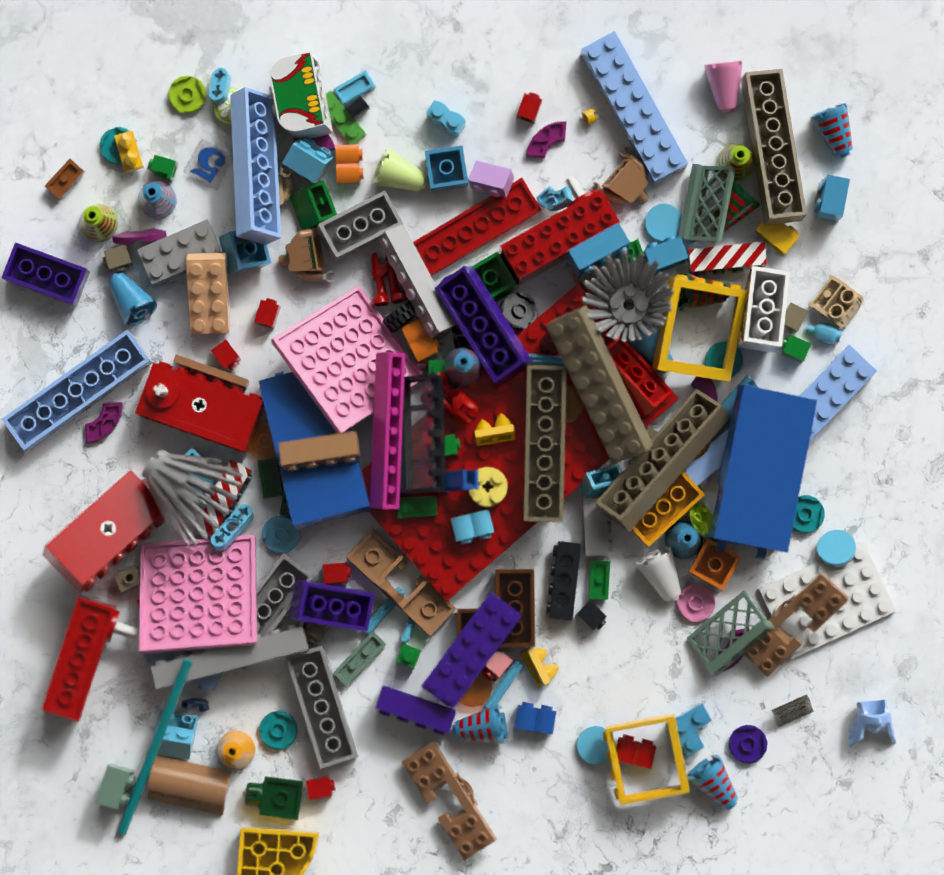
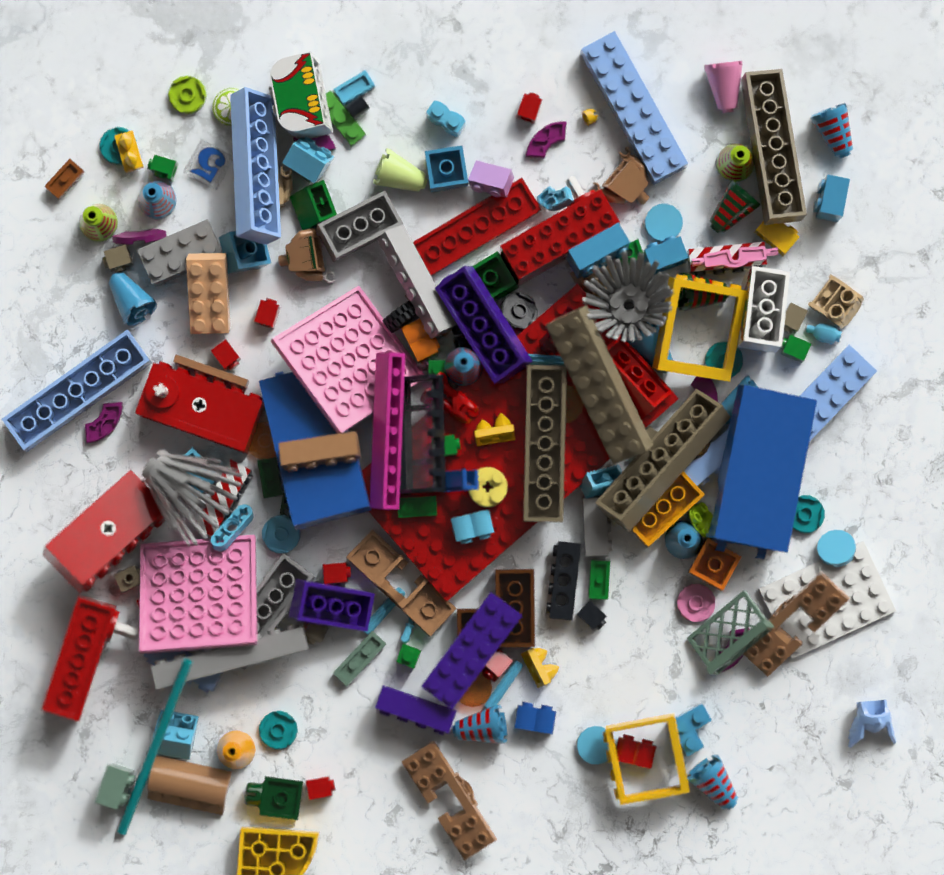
(45, 274): dark purple brick -> none
(195, 702): dark blue arm -> none
(216, 85): medium azure beam -> none
(321, 706): light grey brick -> none
(348, 164): orange brick -> none
(379, 272): red piece -> none
(661, 573): white cone -> none
(695, 203): sand green fence -> none
(724, 258): none -> bright pink piece
(747, 744): dark purple tile -> none
(792, 710): clear smoke plate -> none

